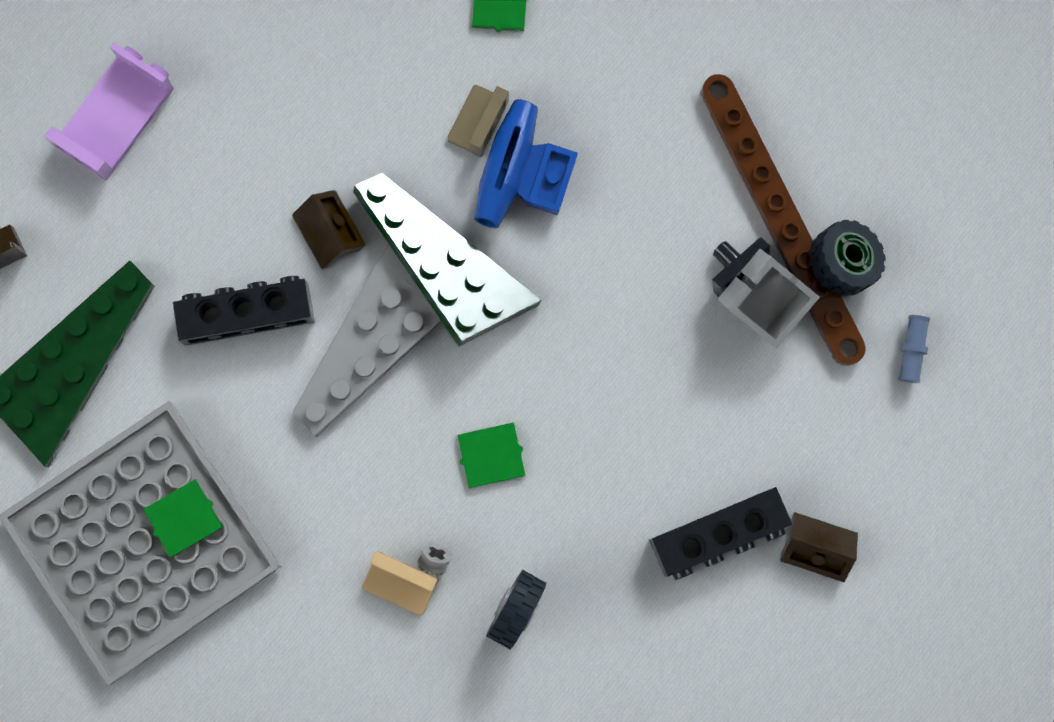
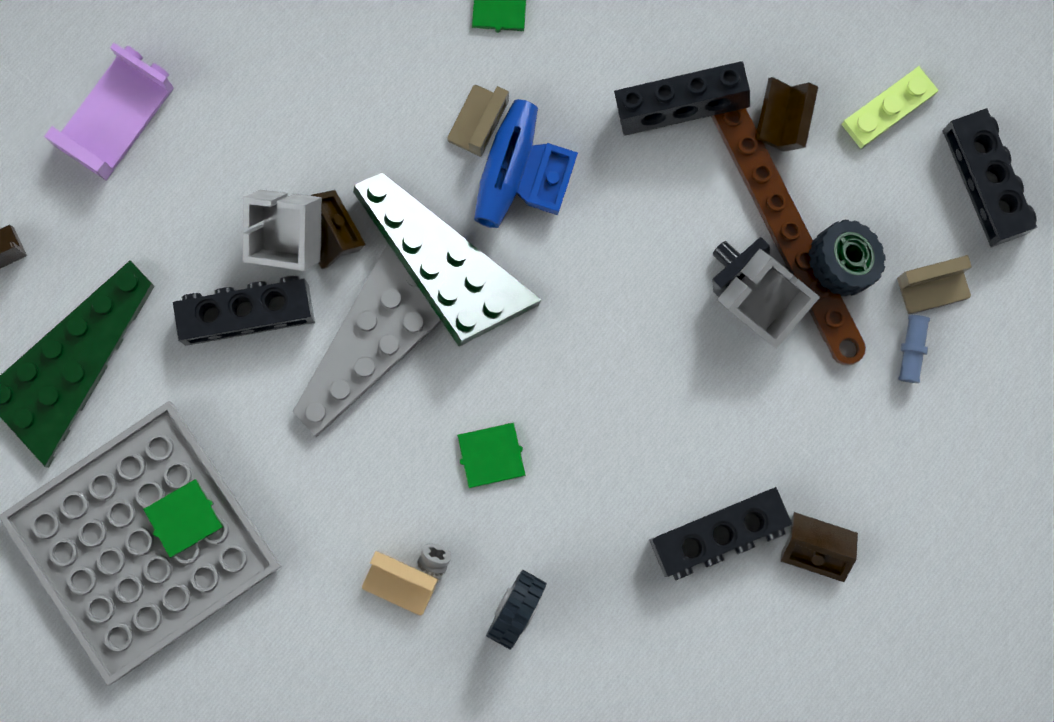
(288, 232): none -> light grey piece
(683, 98): none -> black brick
(786, 114): none -> dark brown panel
(889, 107): none -> yellowish green plate
(935, 285): none -> dark tan panel
(984, 194): none -> black brick

